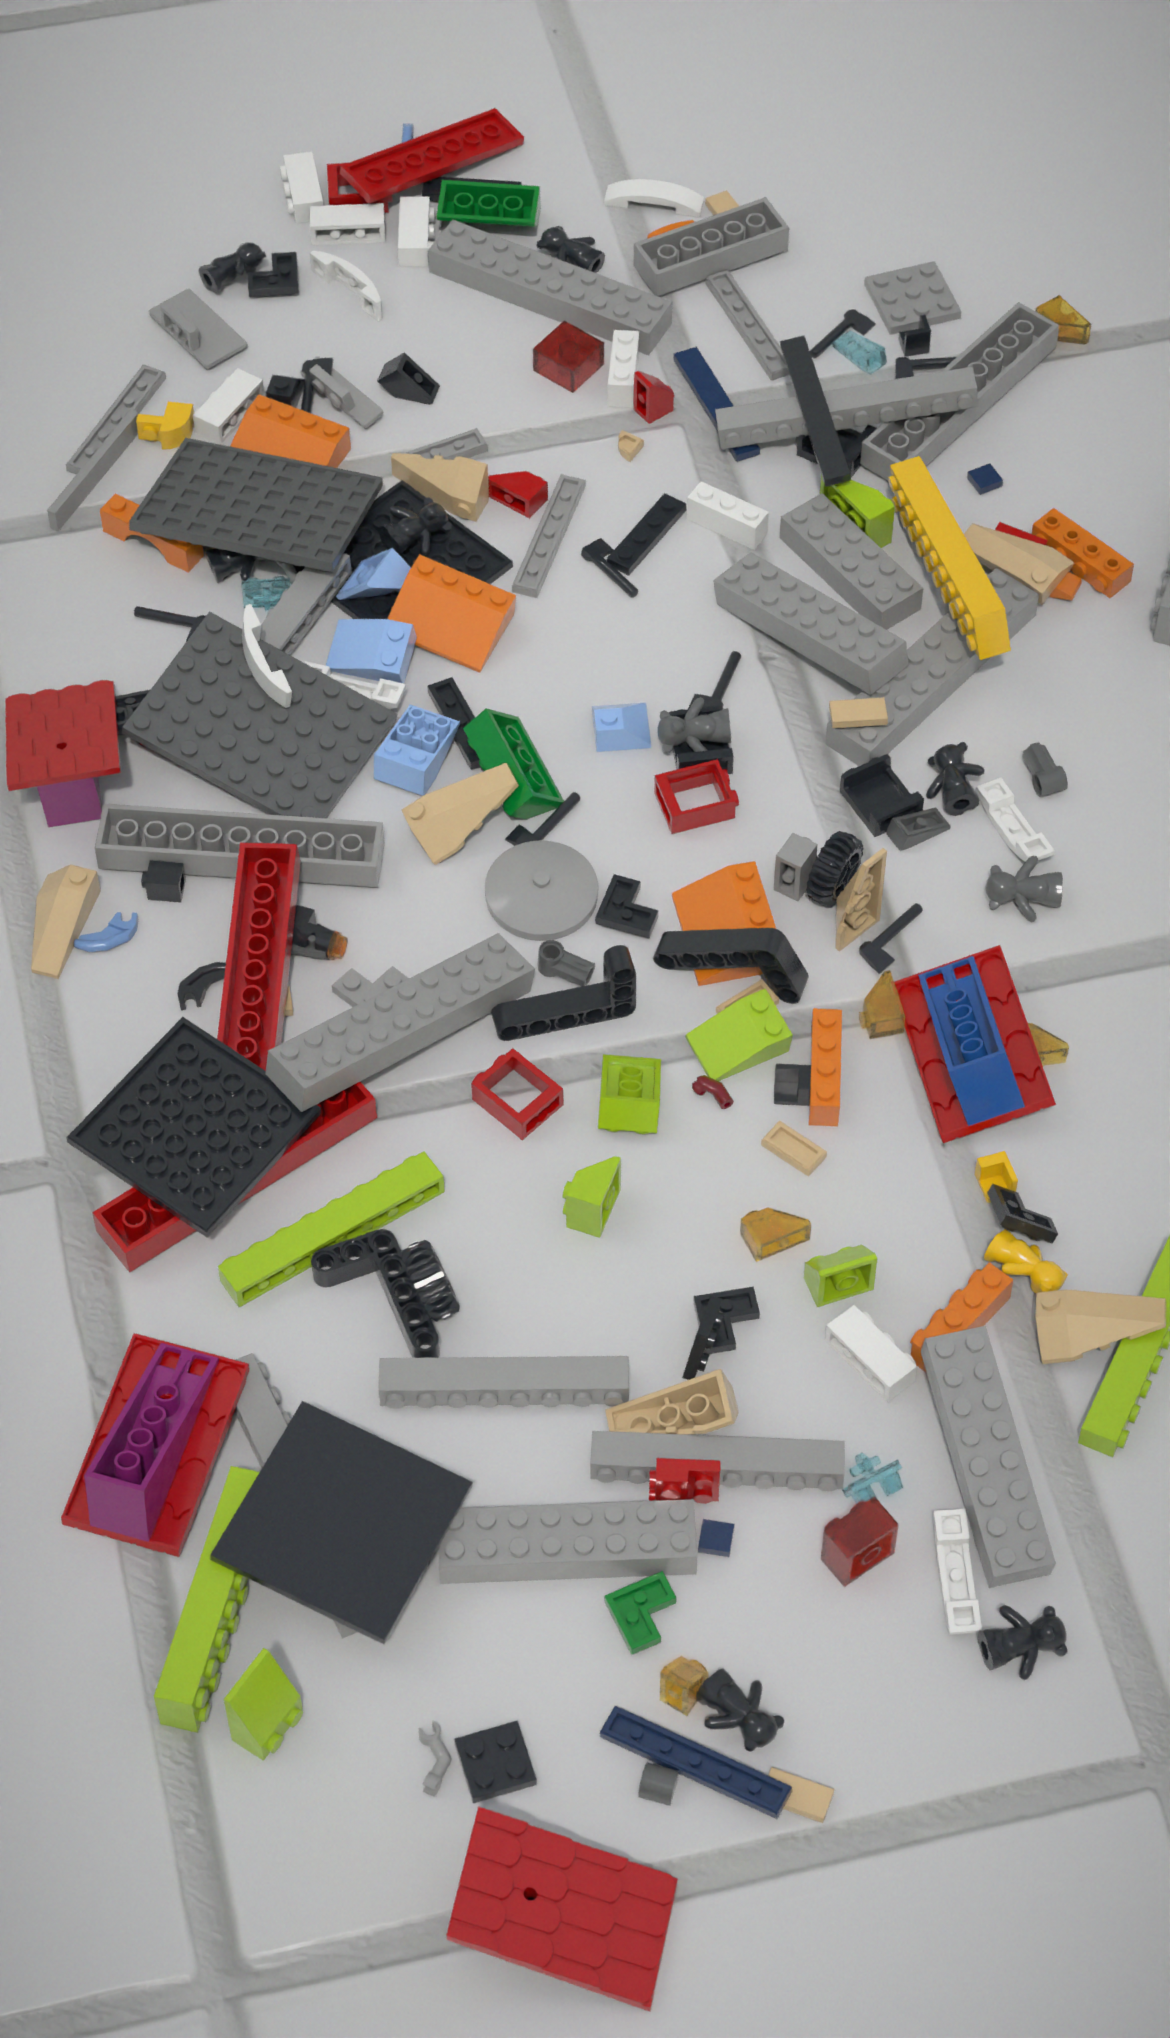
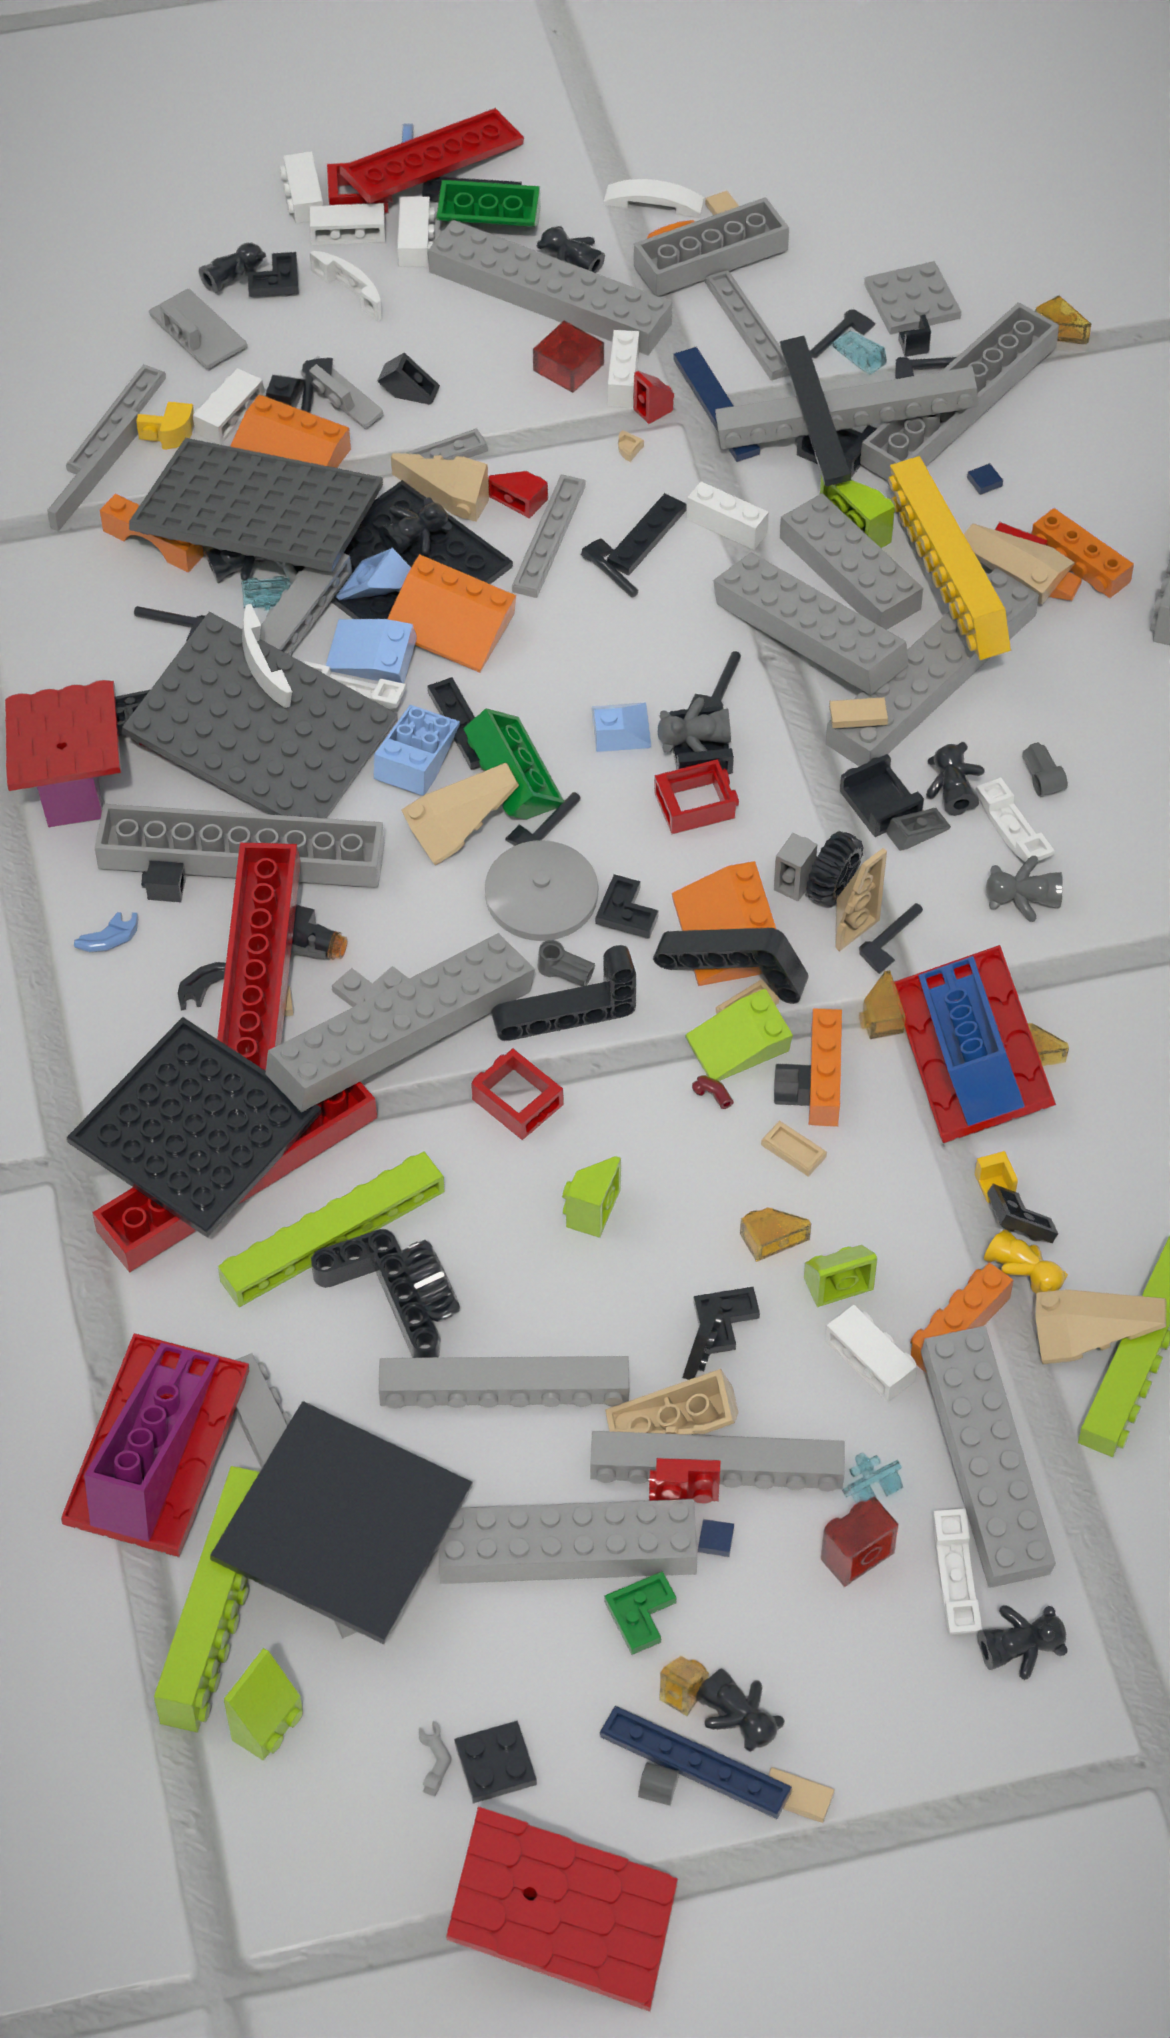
(60, 916): tan wedge -> none
(629, 1094): lime slope -> none

